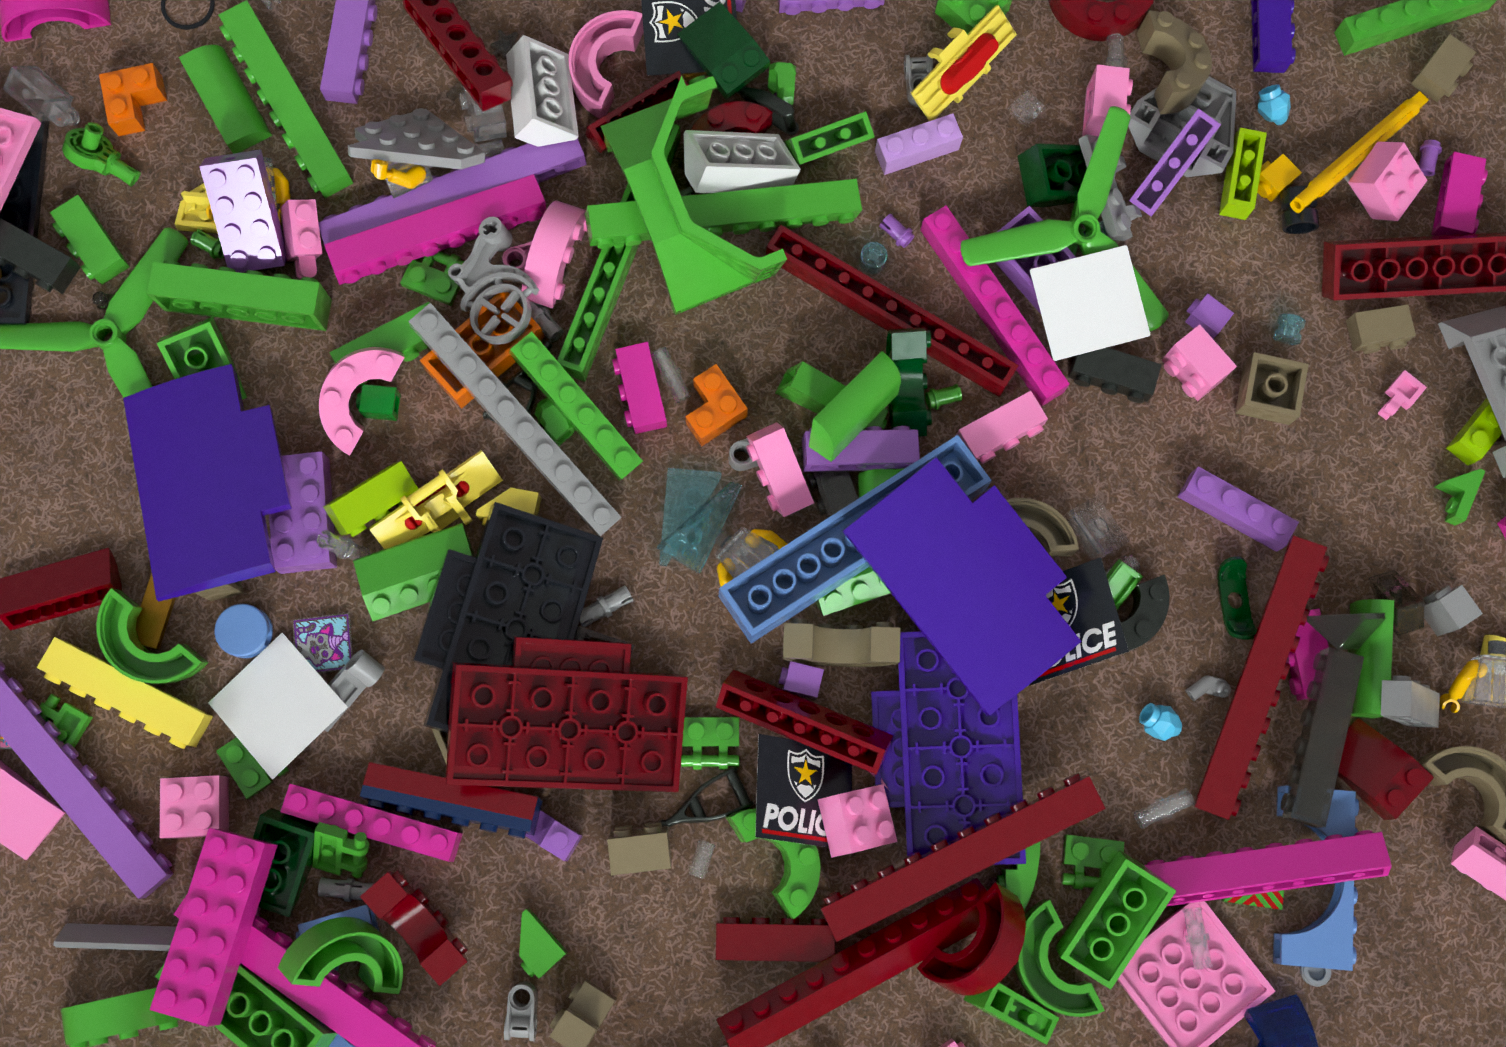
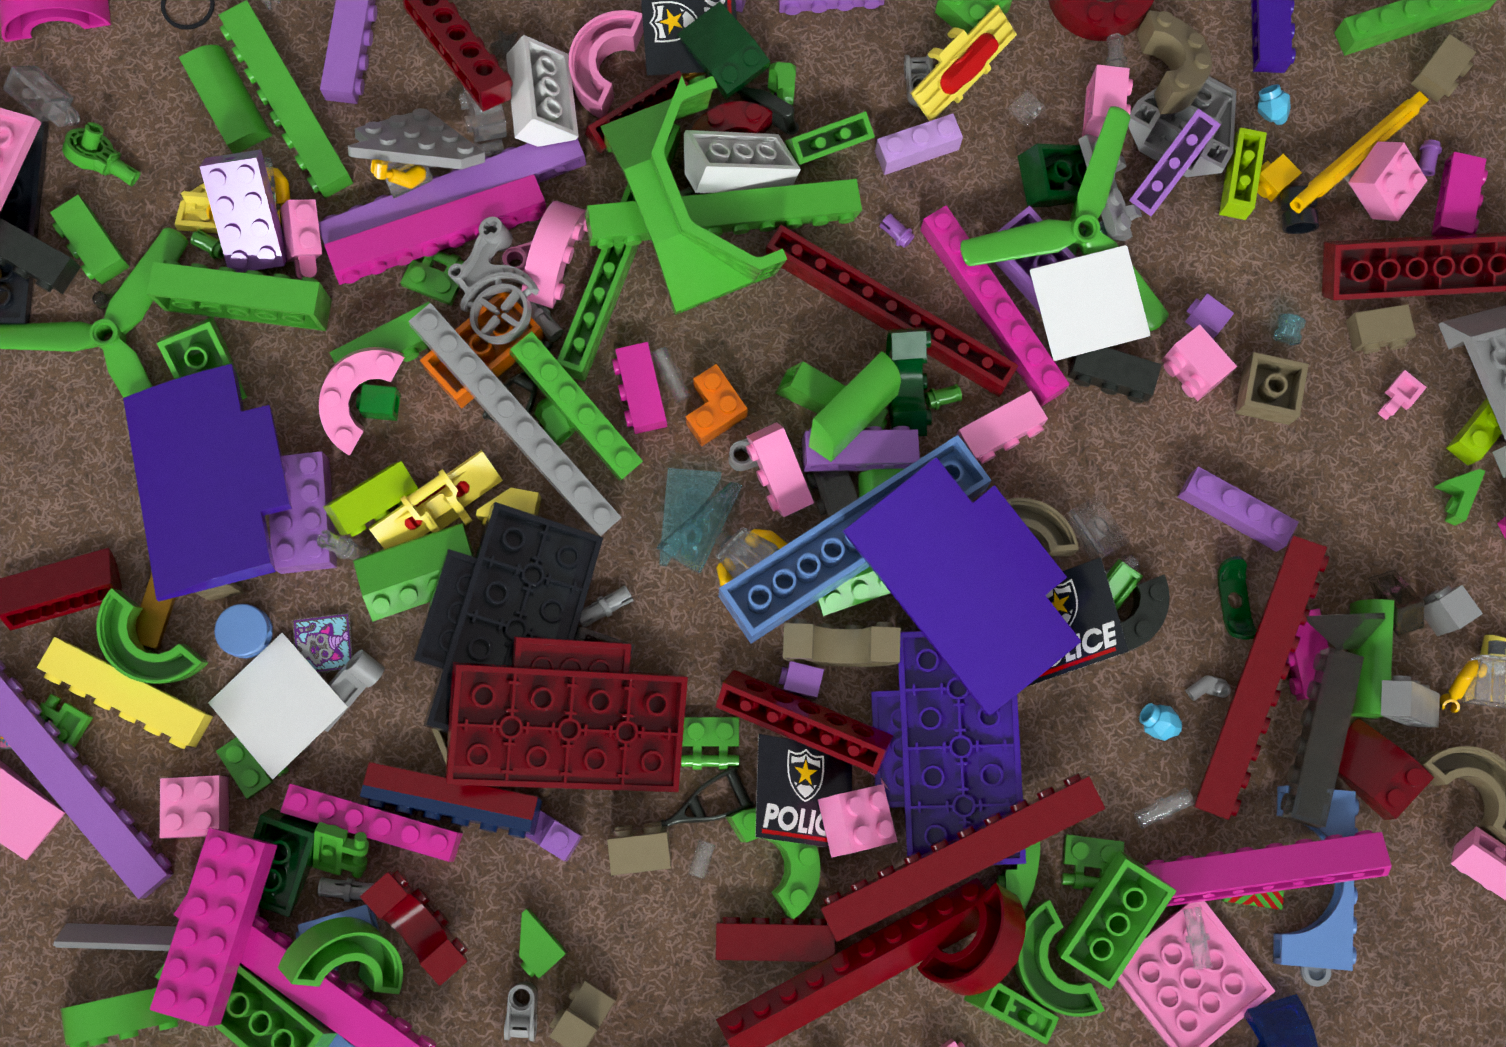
(126, 92): orange brick -> none
(875, 252): clear light blue wheel -> none

